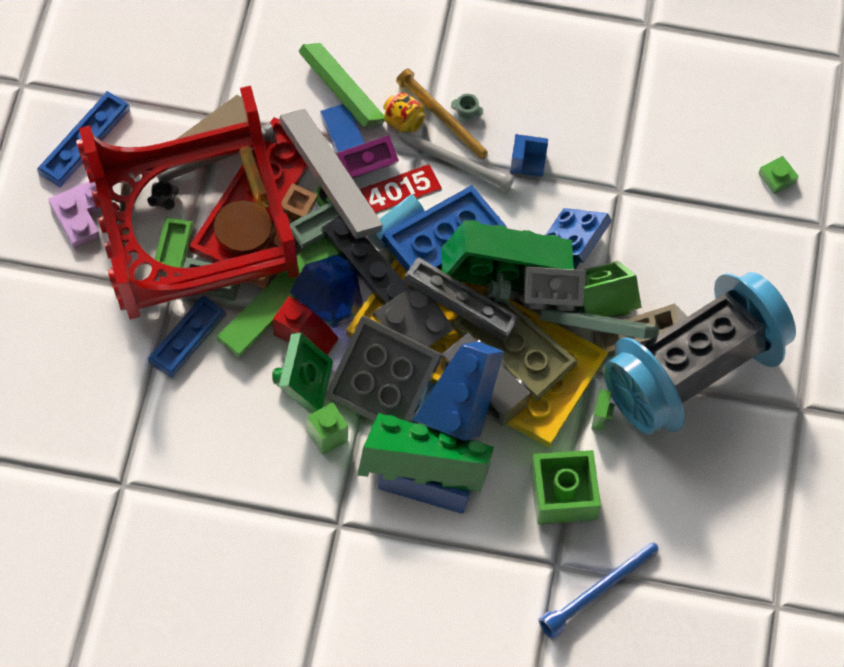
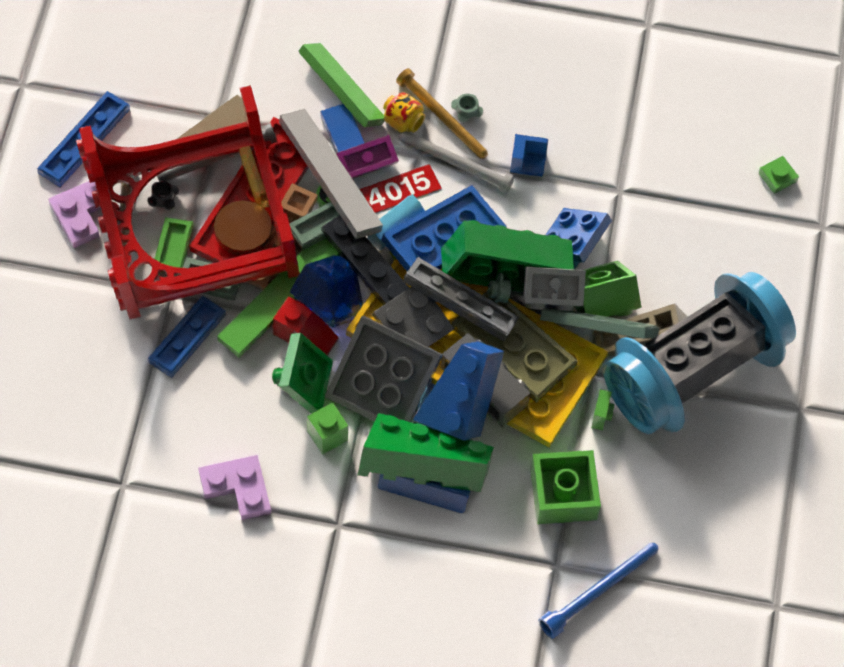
(239, 477): none -> lavender plate

